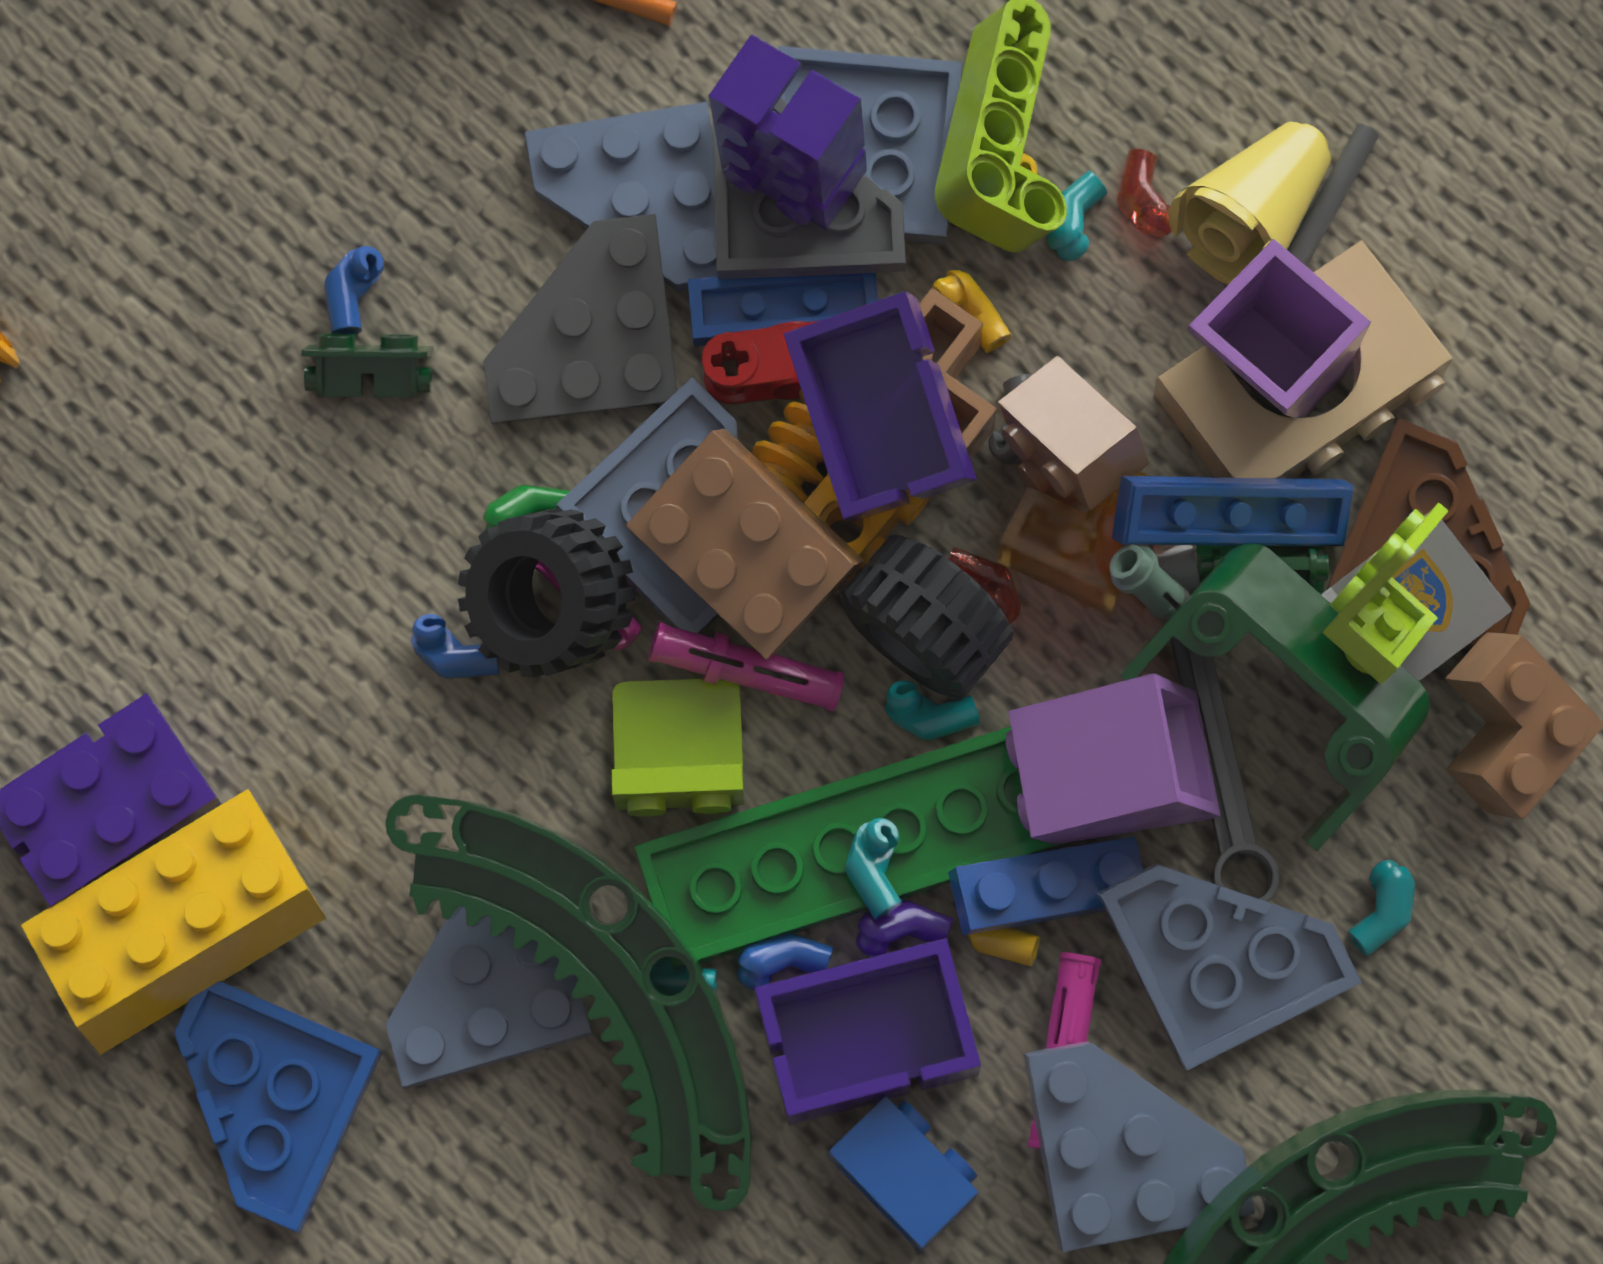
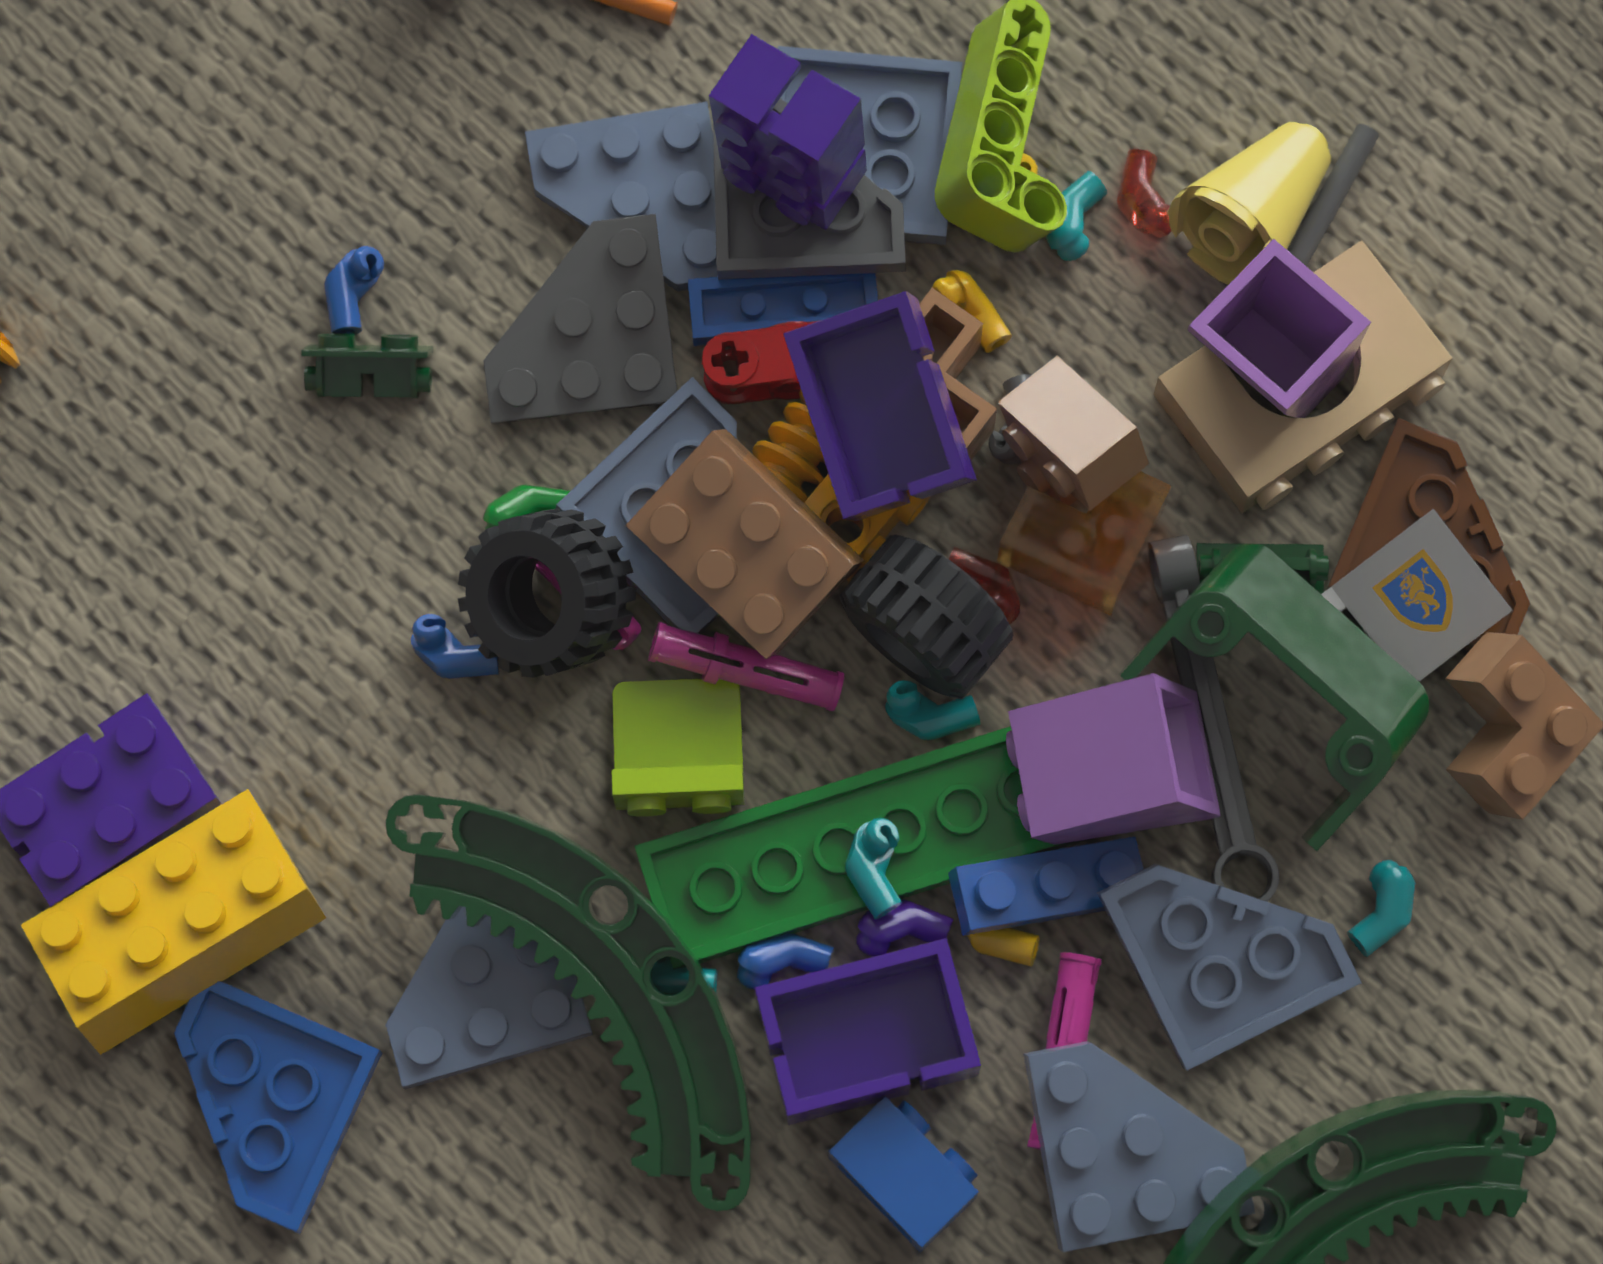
(1137, 572): sand green pin -> none
(1232, 511): blue tile -> none
(1376, 614): lime bracket -> none

